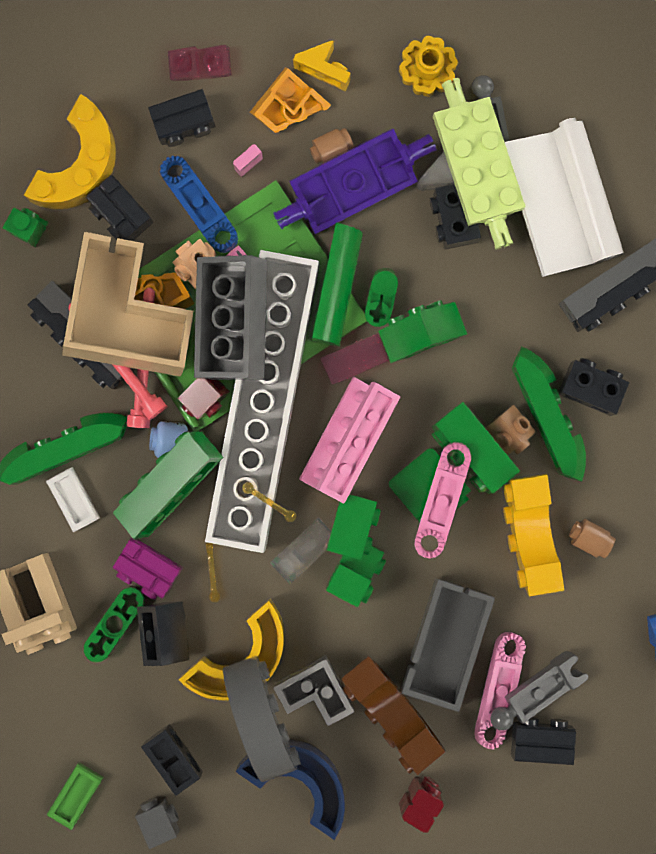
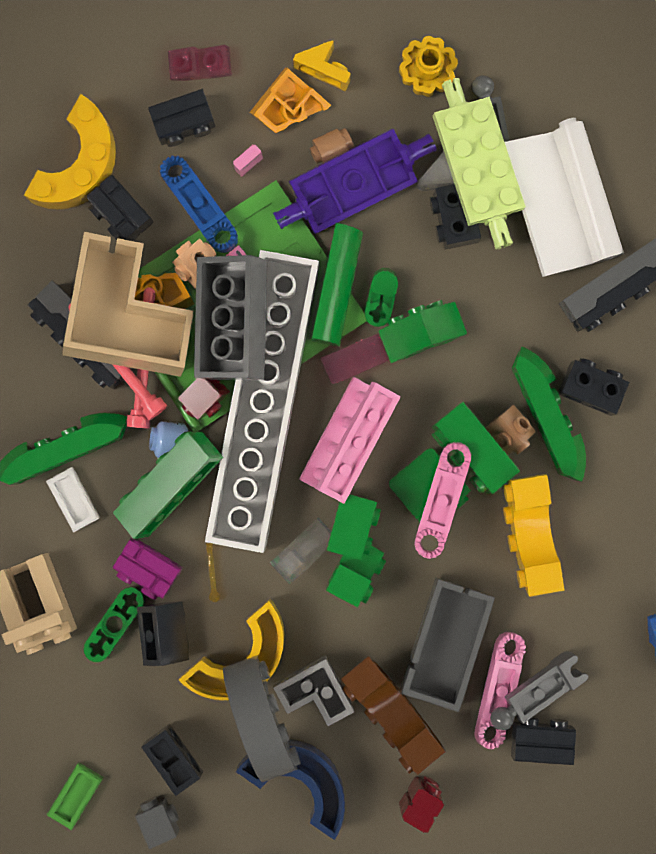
(25, 225): green brick -> none
(289, 515): clear yellow hinge -> none
(592, 538): medium nougat brick -> none

